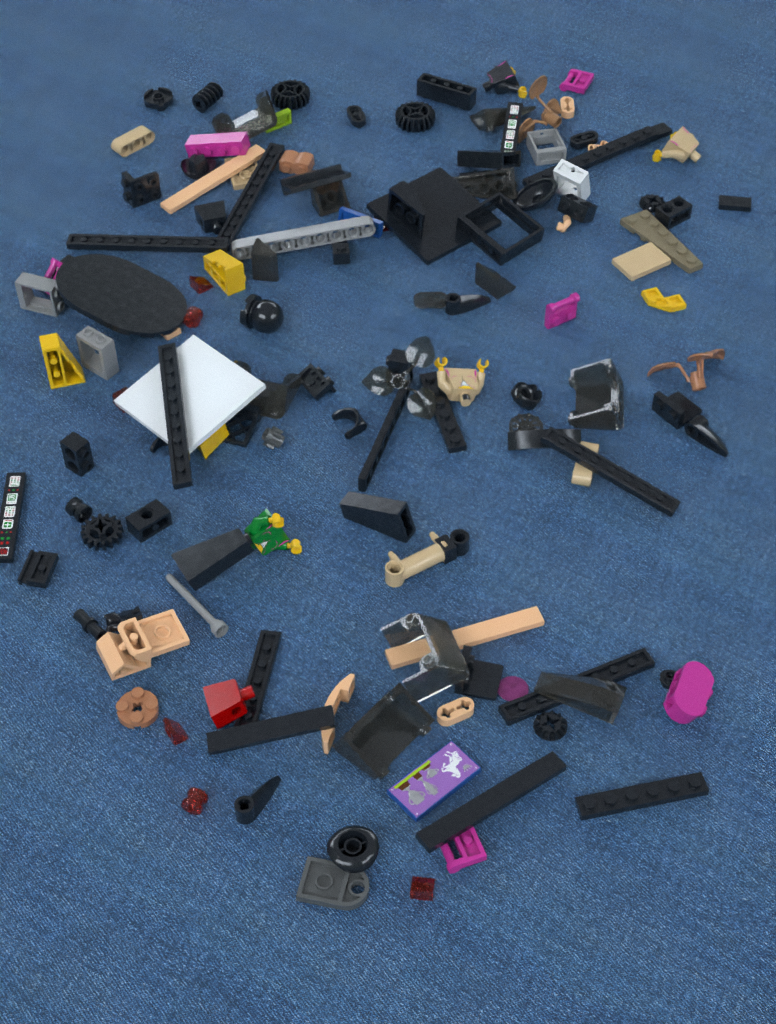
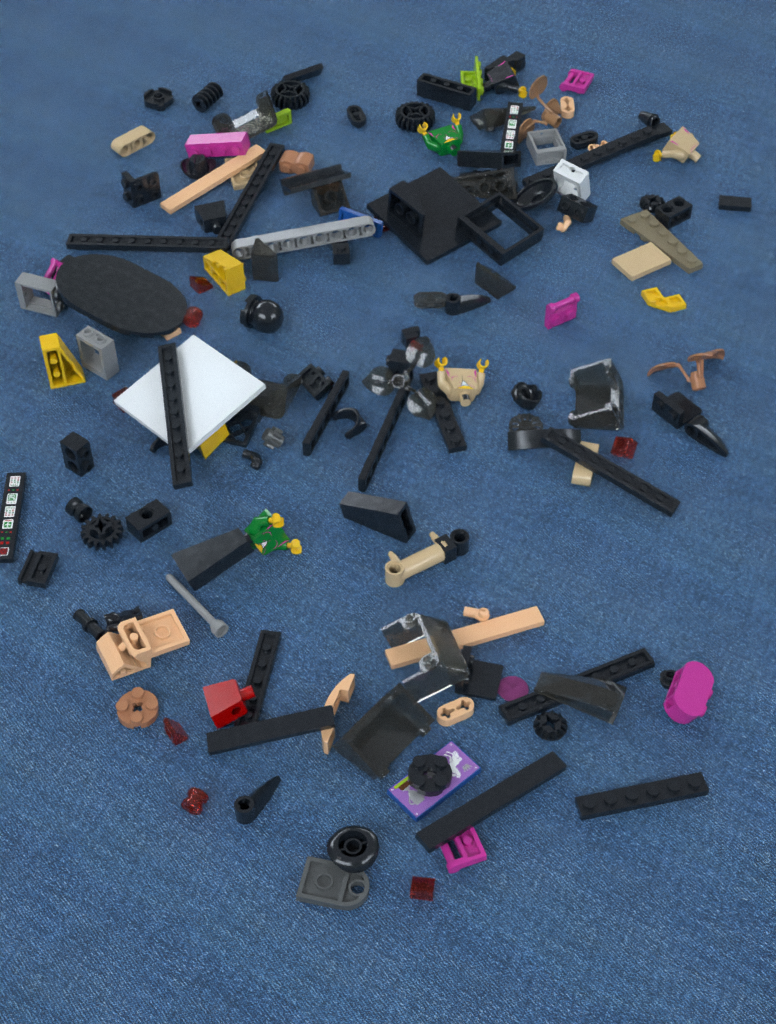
(254, 457): none -> black arm
(304, 74): none -> black tile
(326, 413): none -> black tile
(409, 335): none -> black piece
(429, 763): none -> black plate
(444, 139): none -> green torso
(473, 78): none -> lime bracket
(479, 614): none -> light nougat arm
(515, 60): none -> black slope
(624, 447): none -> clear red slope
(648, 118): none -> black cone

